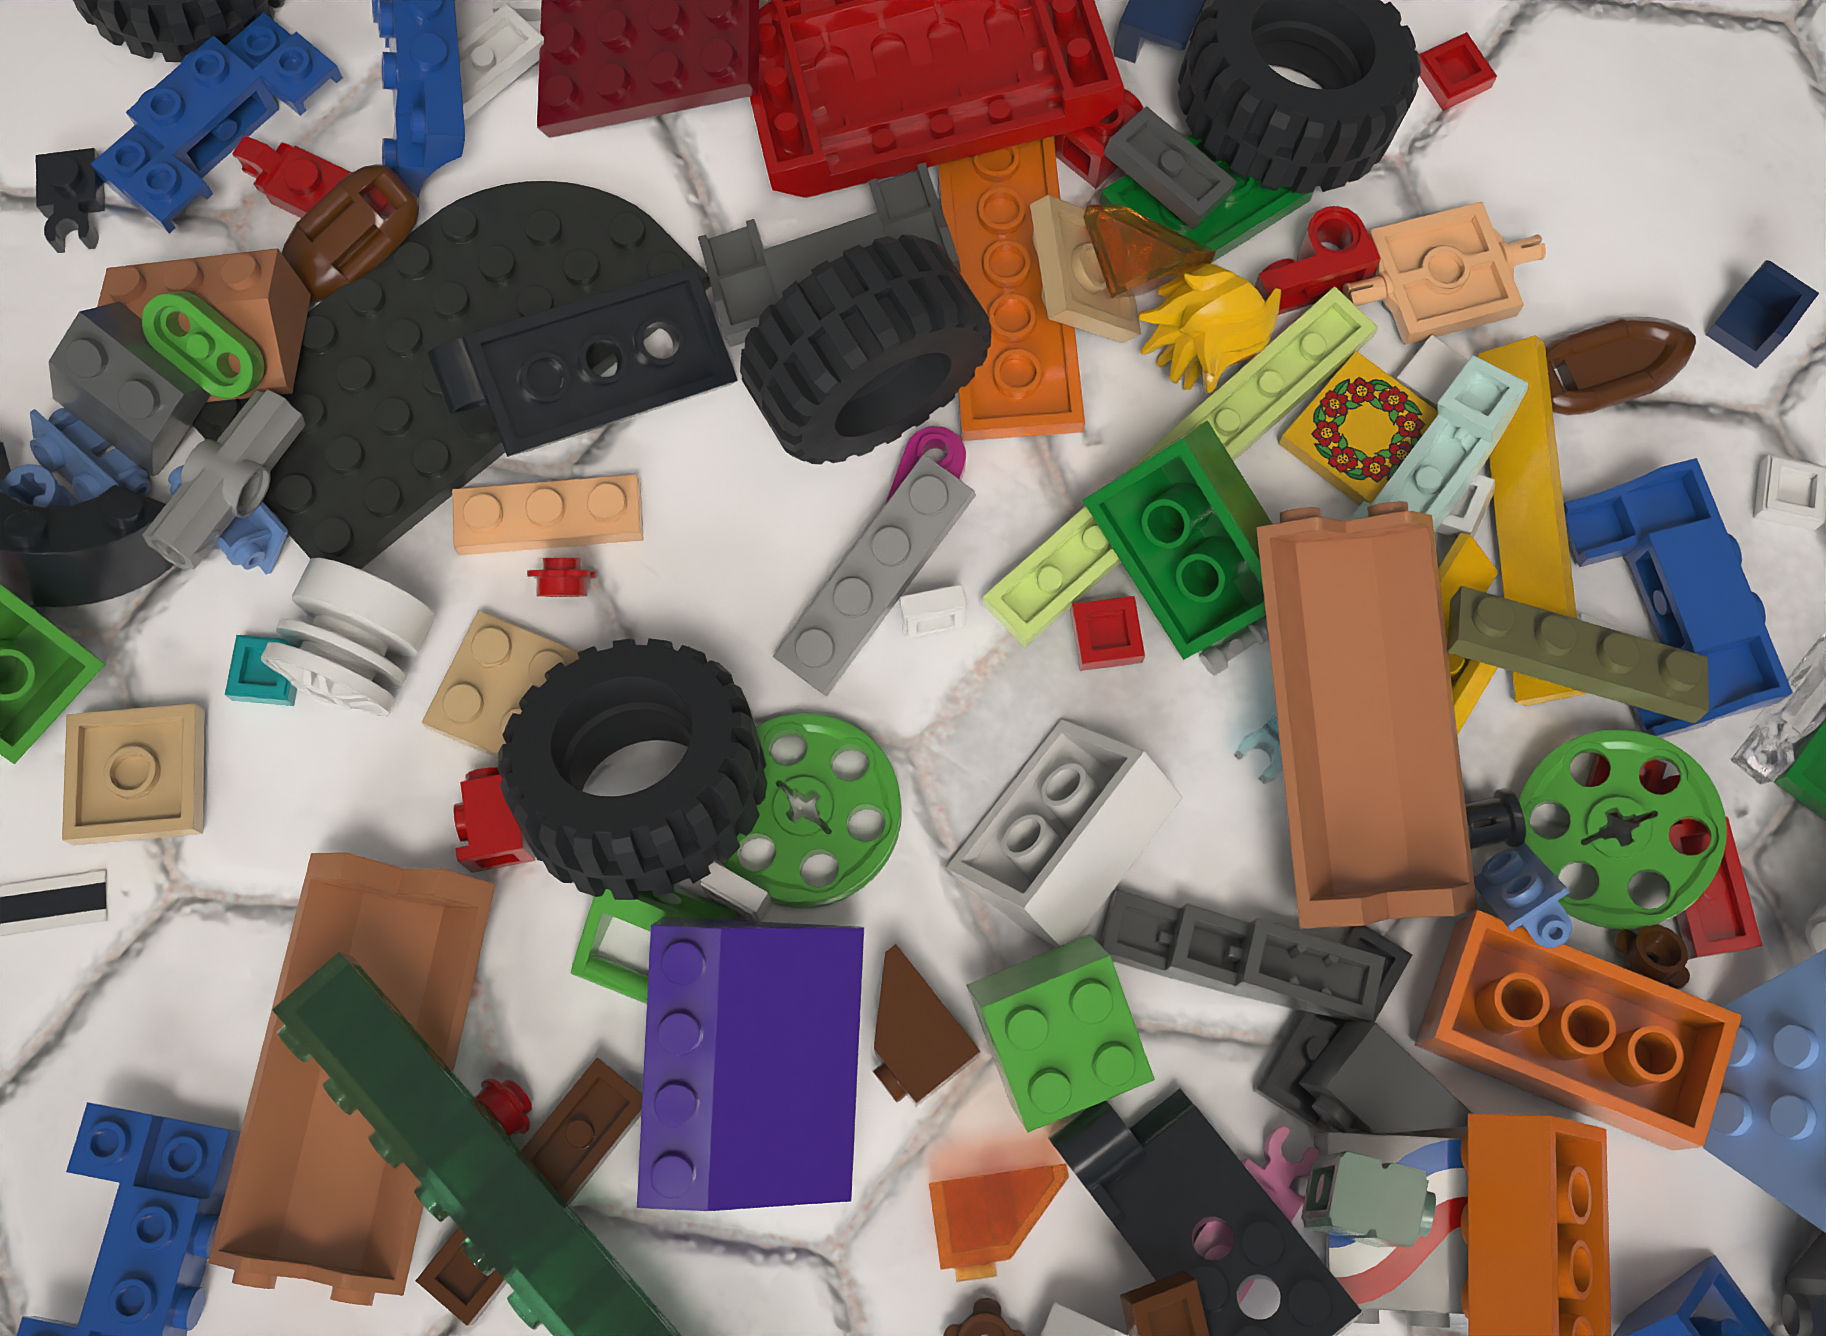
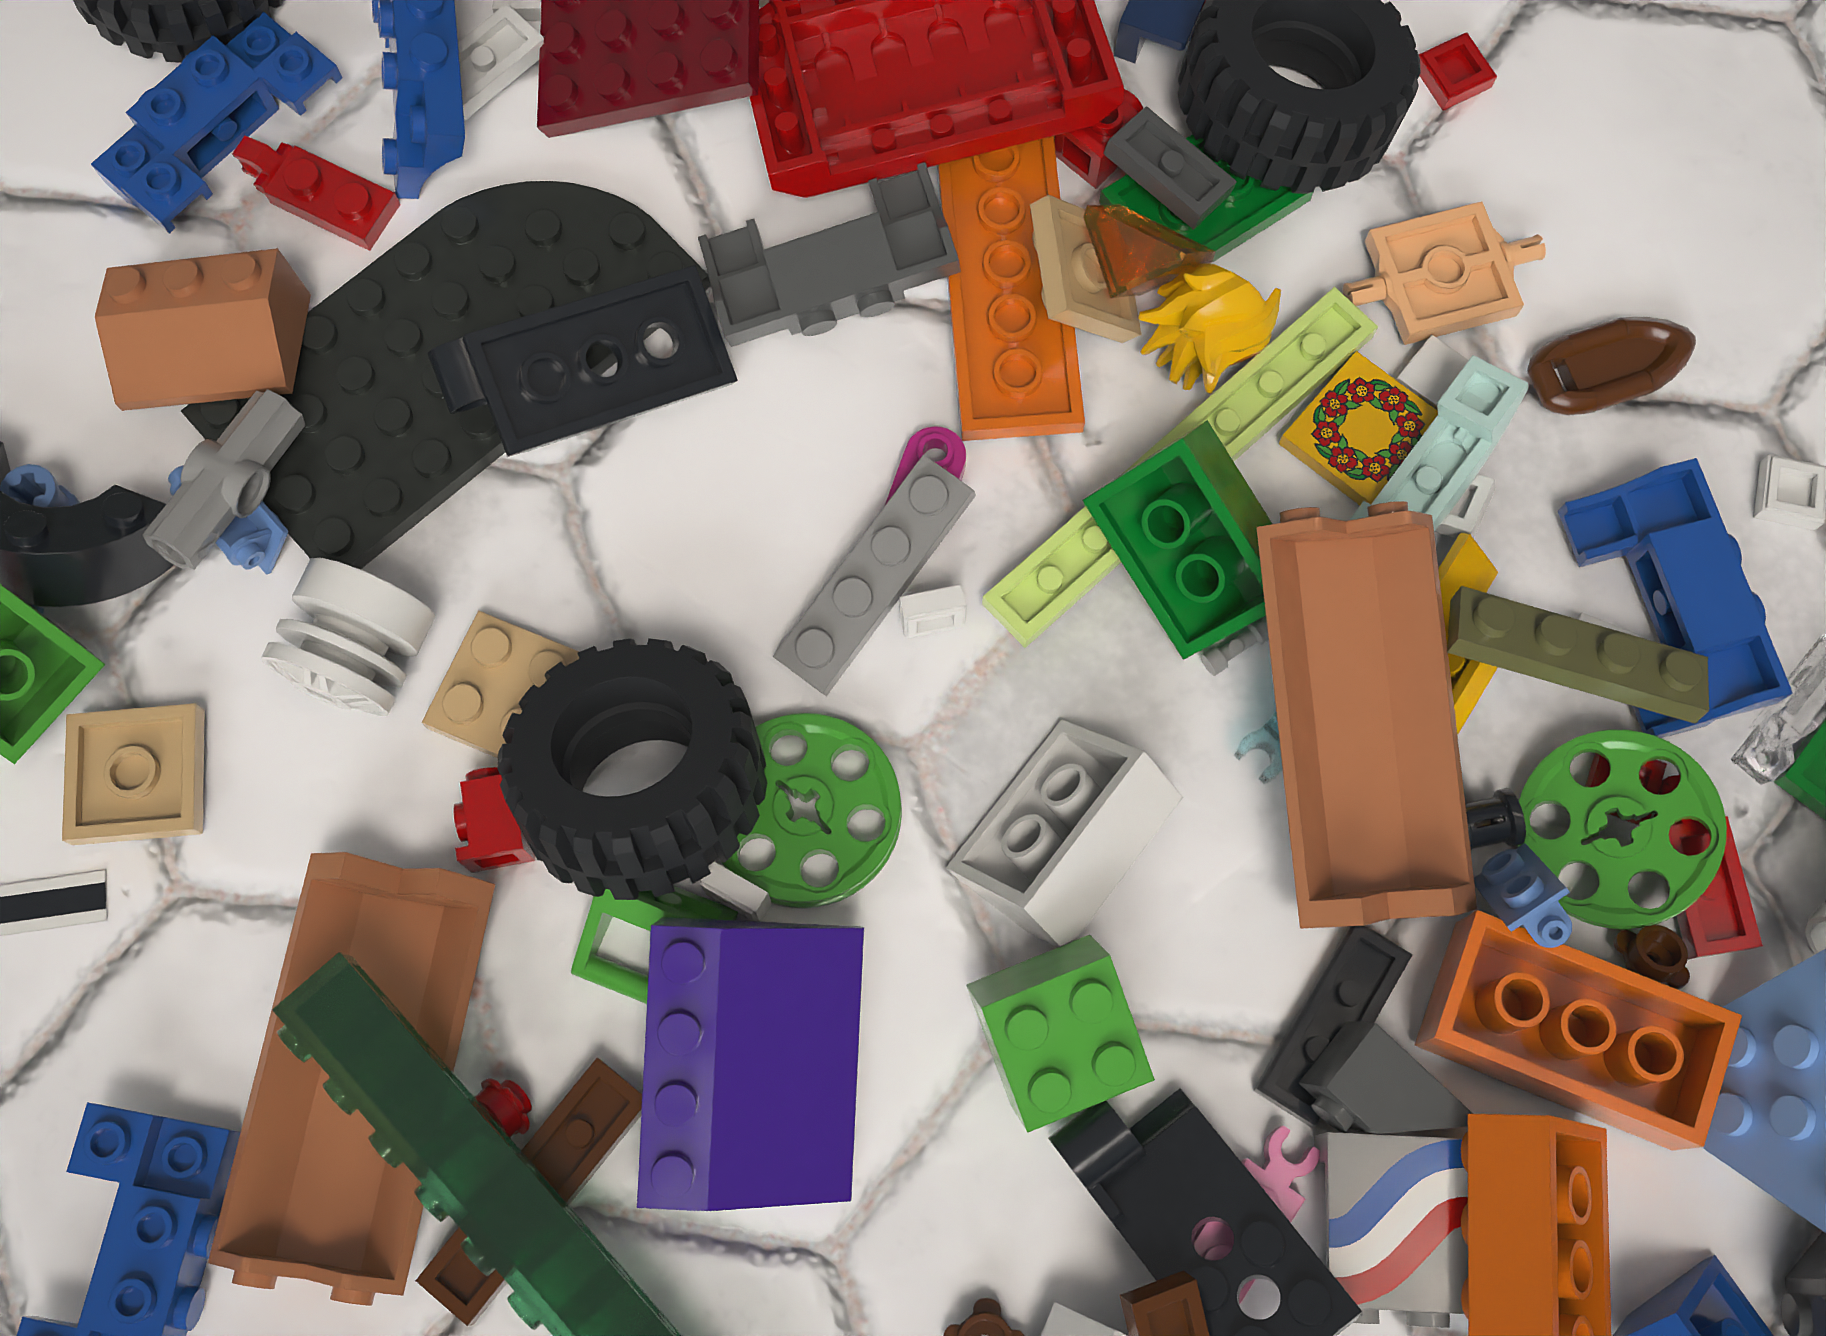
(66, 194): black plate -> none
(71, 450): medium blue hinge -> none
(124, 386): dark grey slope -> none
(206, 346): bright green plate -> none
(252, 679): teal tile -> none
(347, 231): reddish brown piece -> none
(547, 514): light nougat plate -> none
(561, 578): red plate -> none
(864, 349): black tyre -> none
(916, 1035): reddish brown slope -> none
(989, 1216): clear orange slope -> none
(1107, 633): red plate -> none
(1243, 957): dark grey slope -> none
(1318, 267): red plate -> none
(1368, 1200): sand green brick -> none
(1531, 505): yellow tile -> none
(1762, 313): dark blue panel -> none

